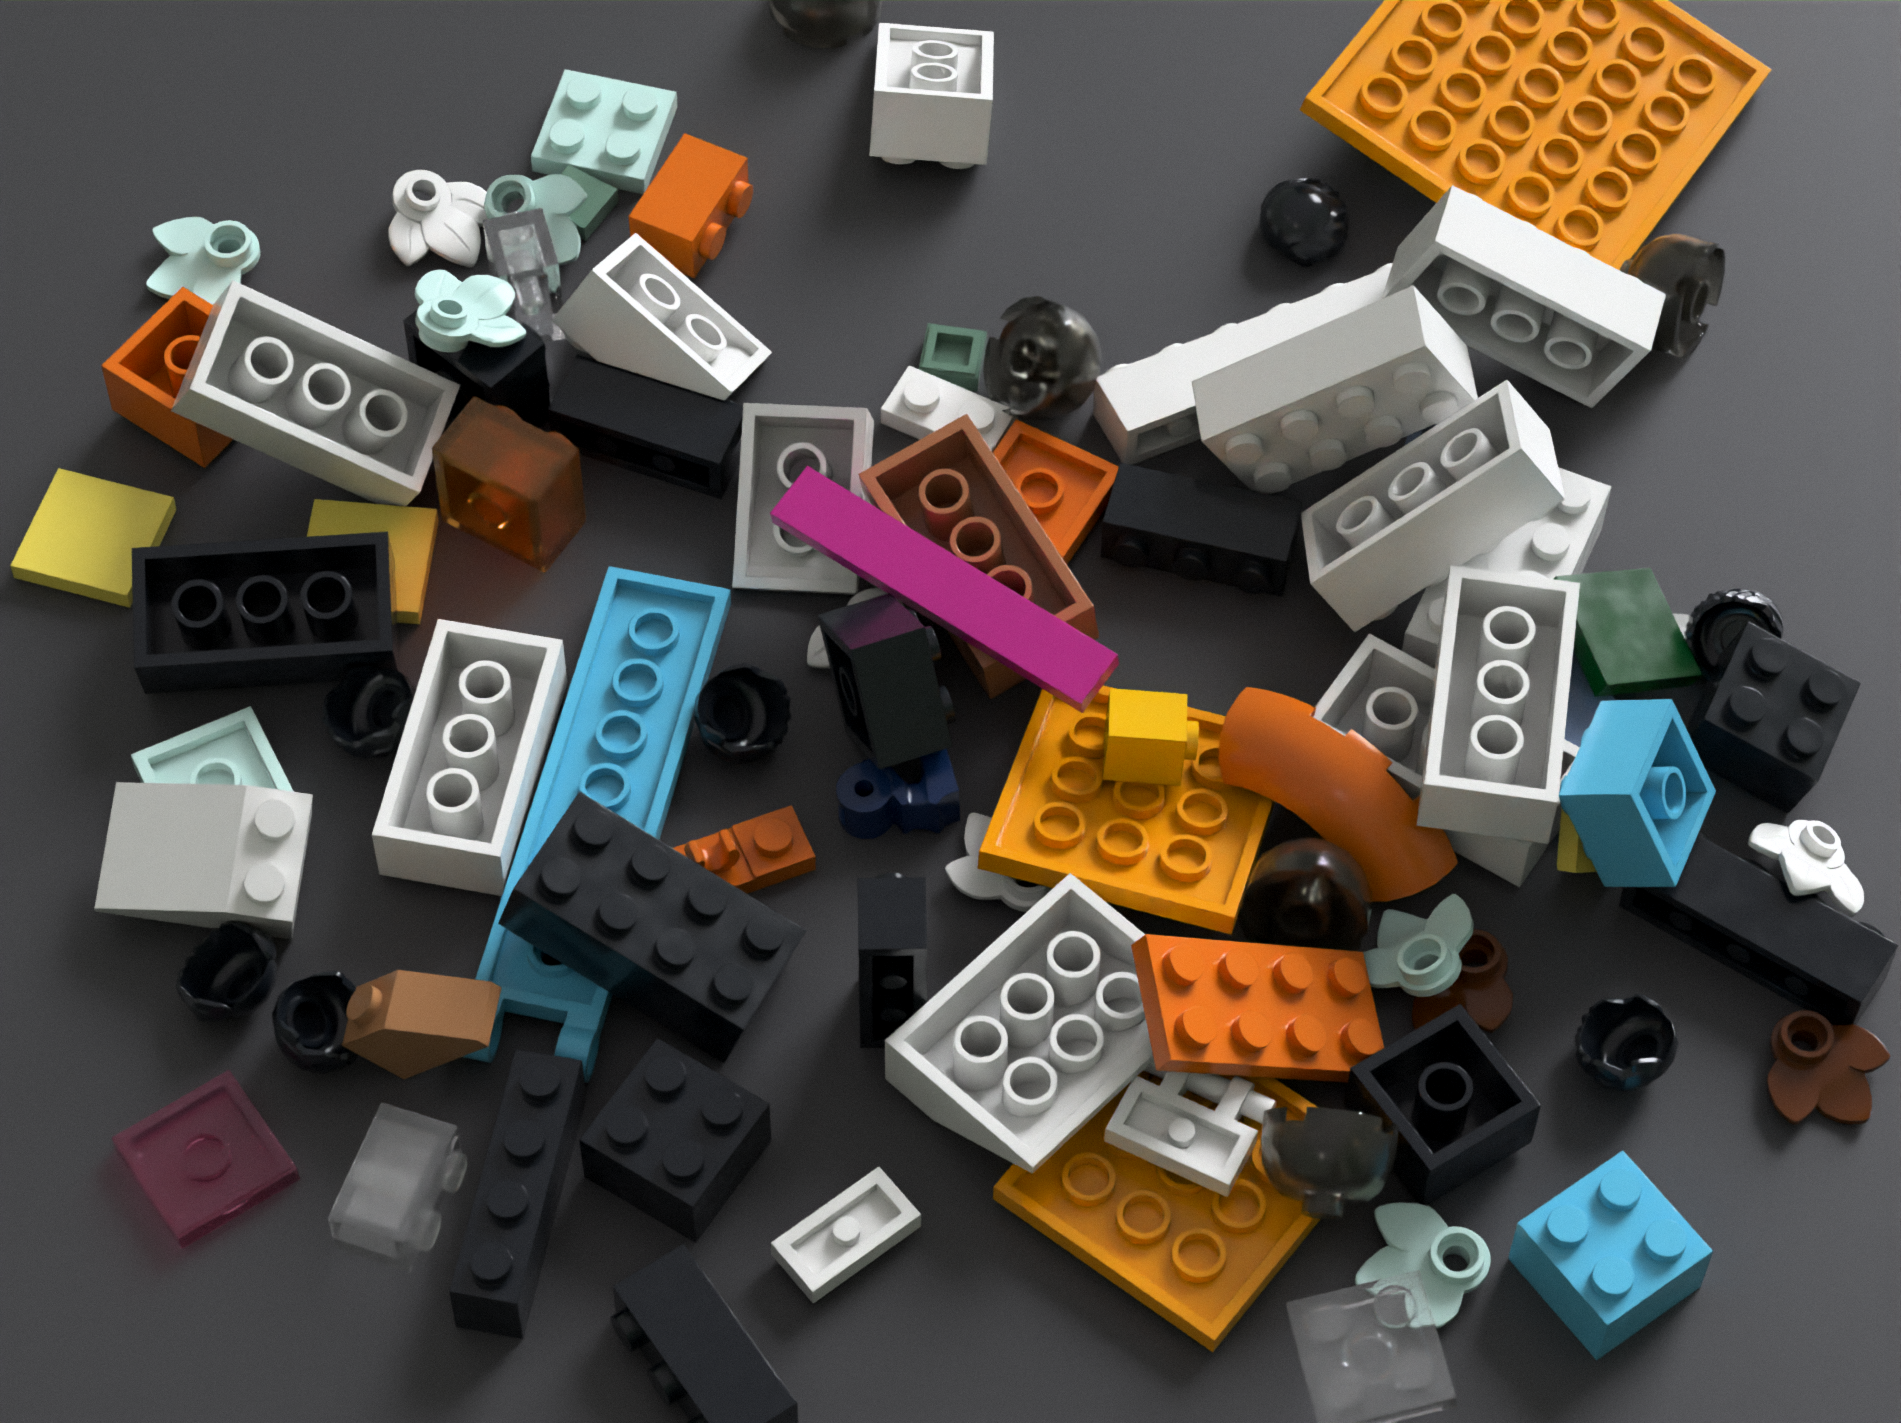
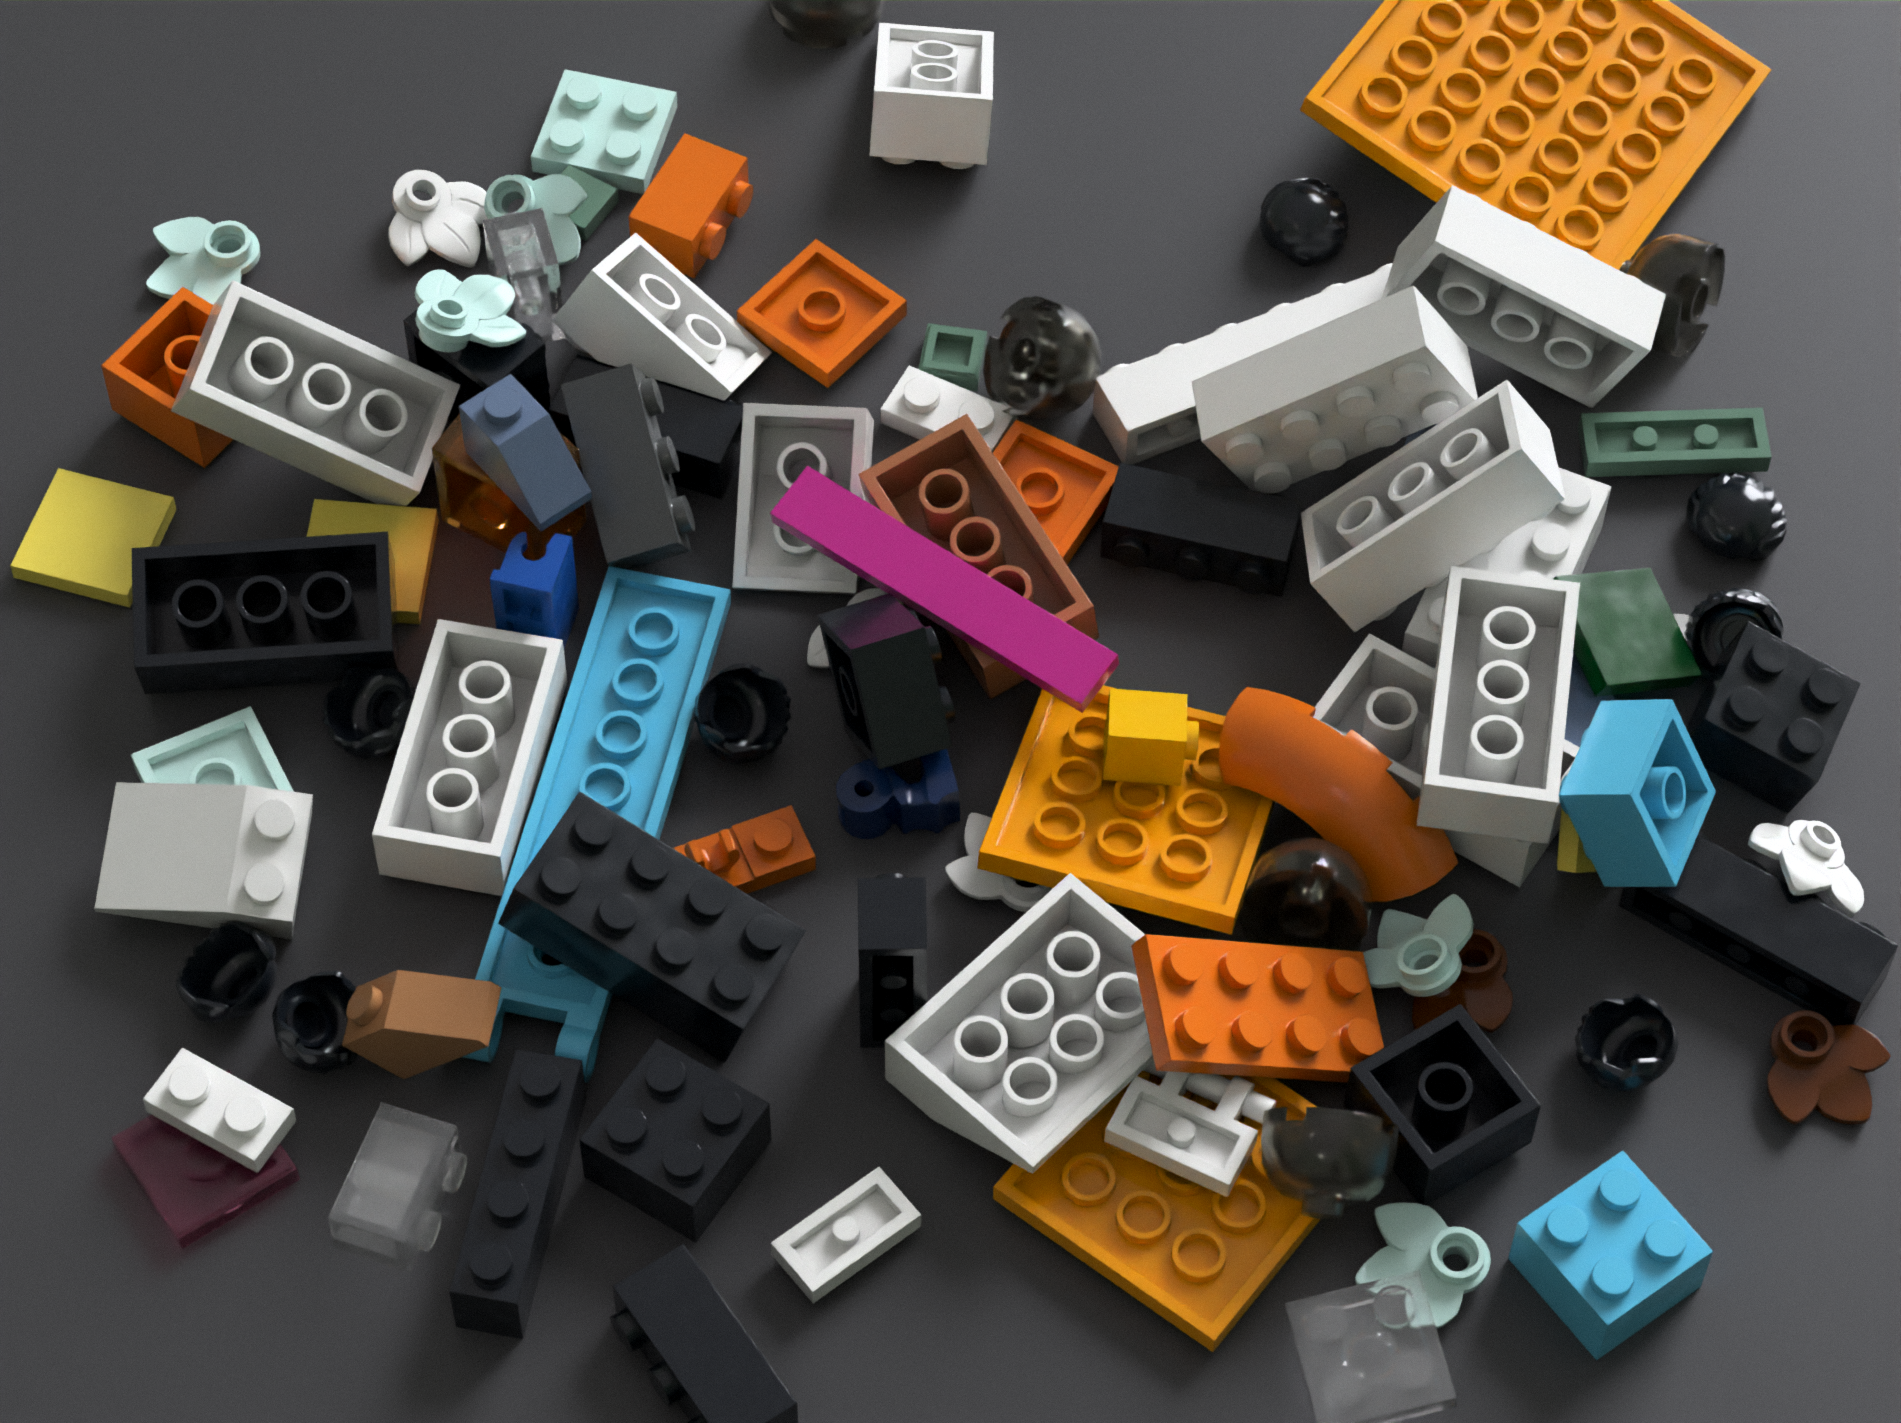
(219, 1110): none -> white plate
(523, 452): none -> sand blue slope
(536, 594): none -> blue hinge
(628, 466): none -> dark grey brick
(822, 313): none -> orange plate
(1674, 442): none -> sand green plate
(1737, 517): none -> black hair

